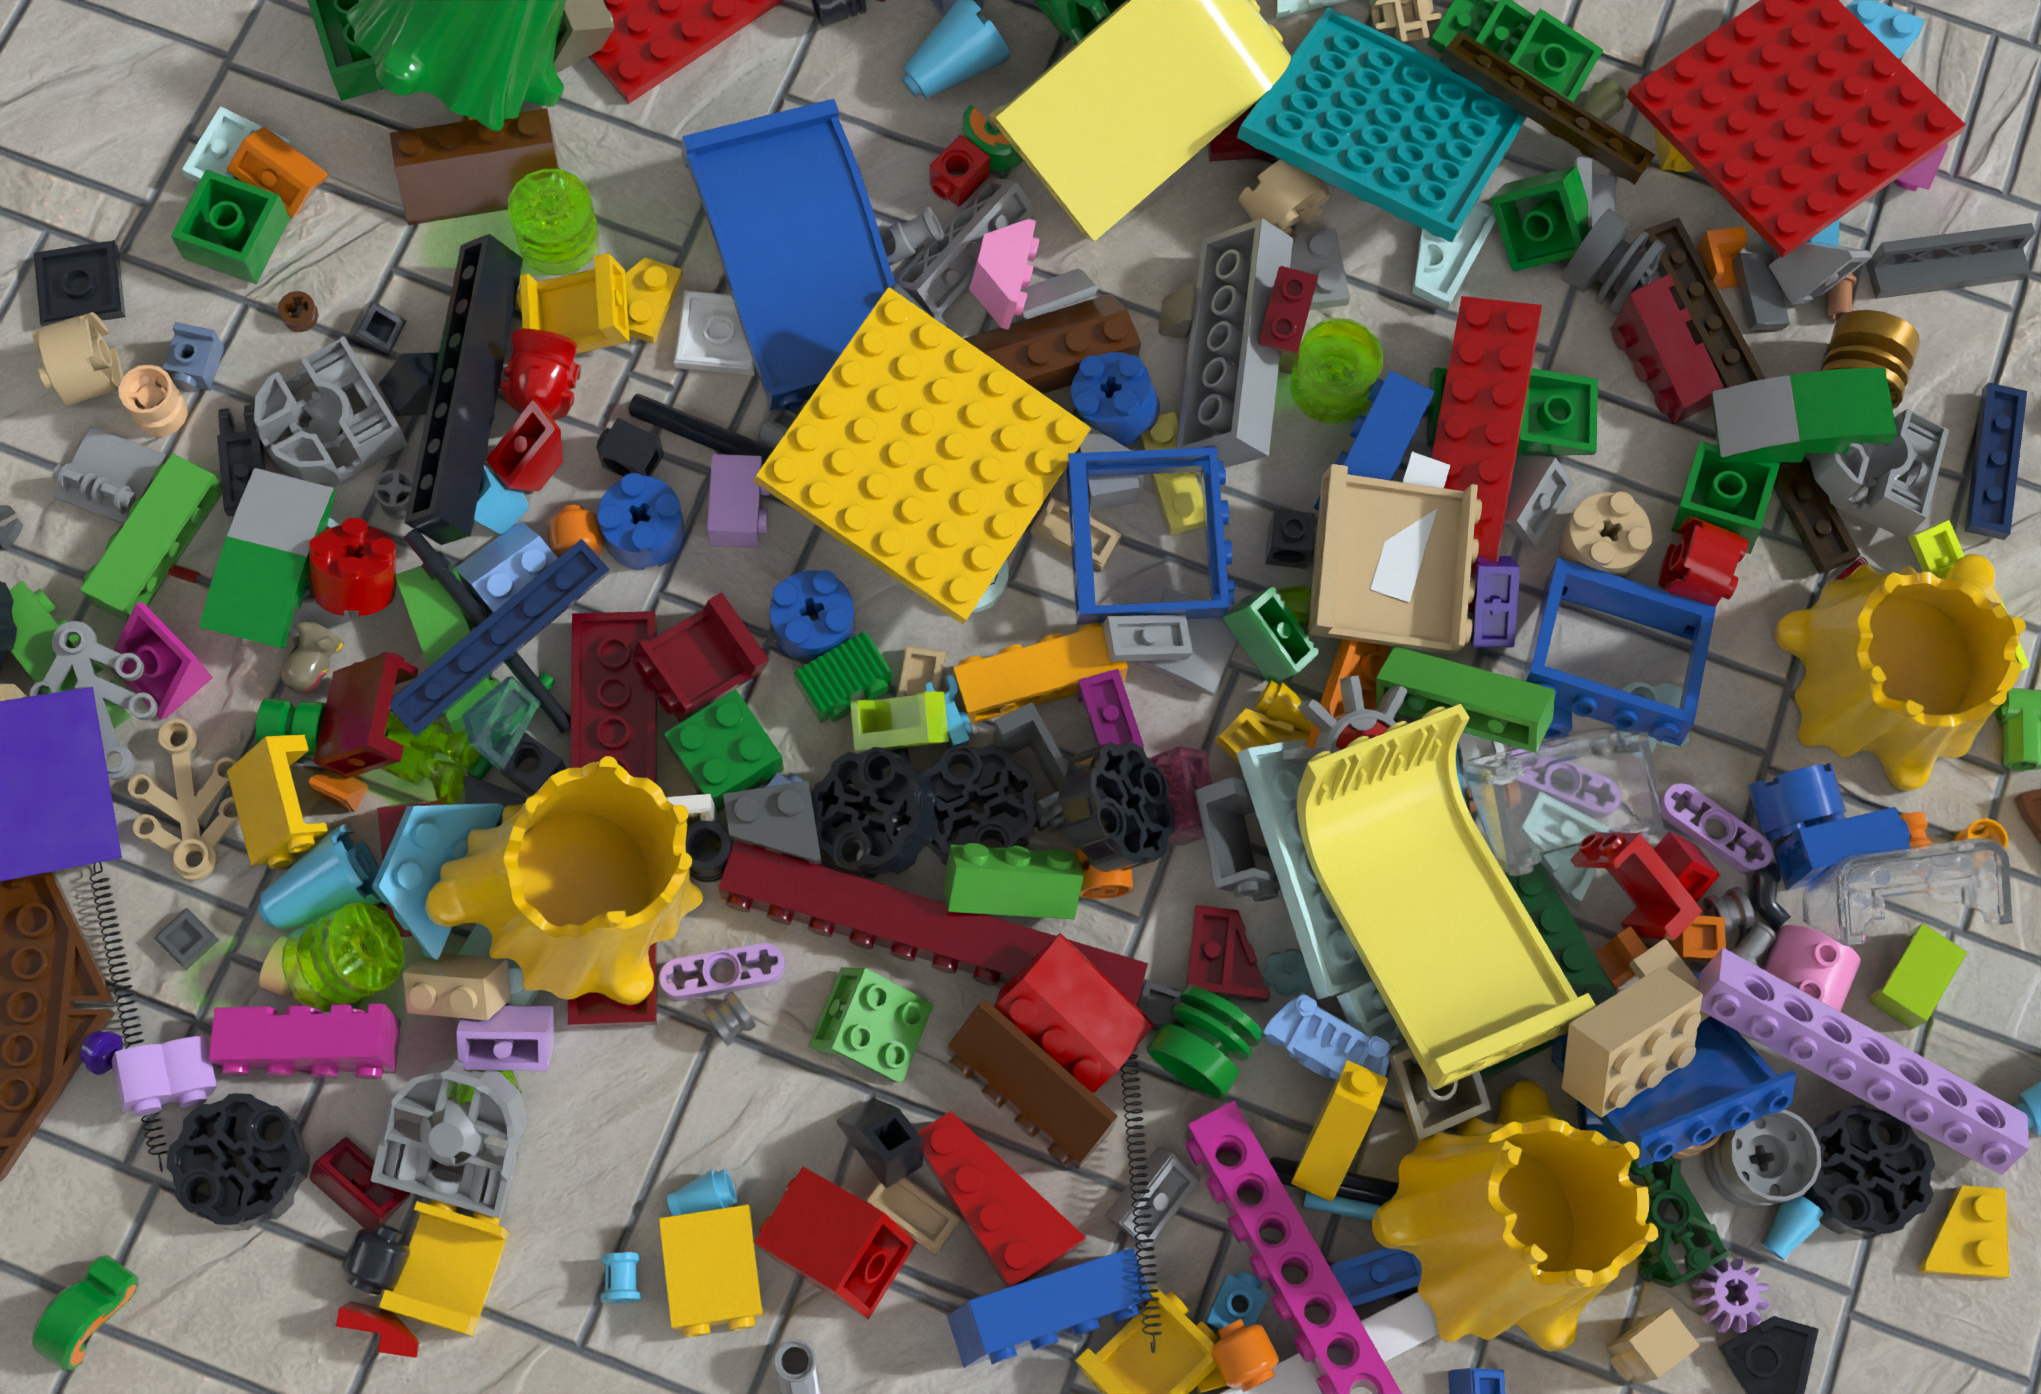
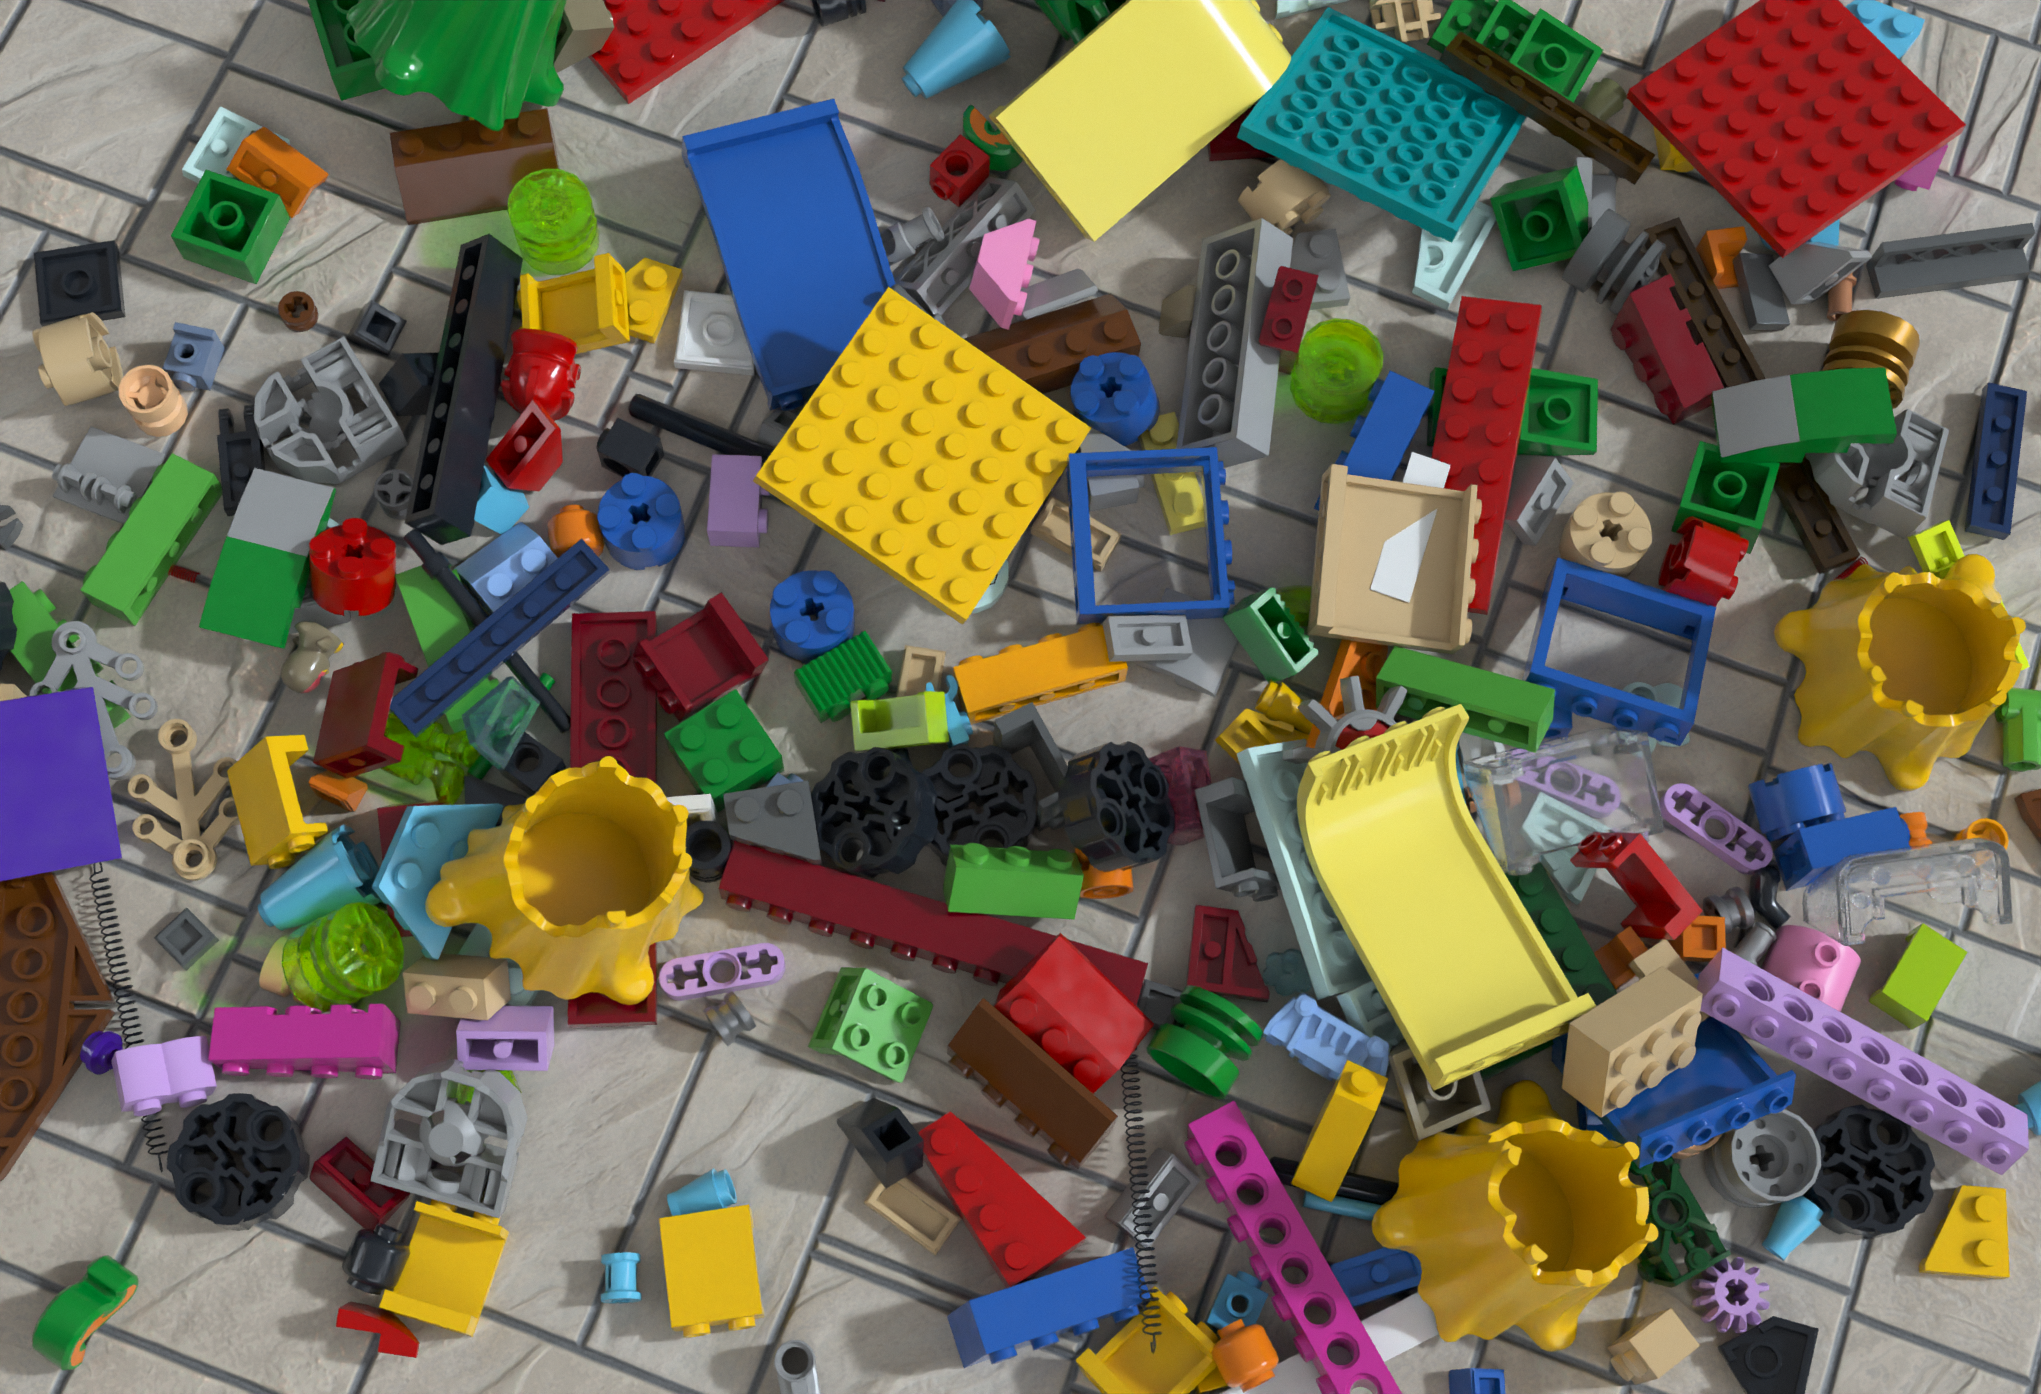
(170, 668): dark pink slope -> none
(280, 718): green wheel -> none
(835, 1241): red slope -> none
(1108, 708): magenta panel -> none
(1290, 538): black brick -> none
(1495, 602): dark purple hinge -> none
(1687, 864): red panel -> none

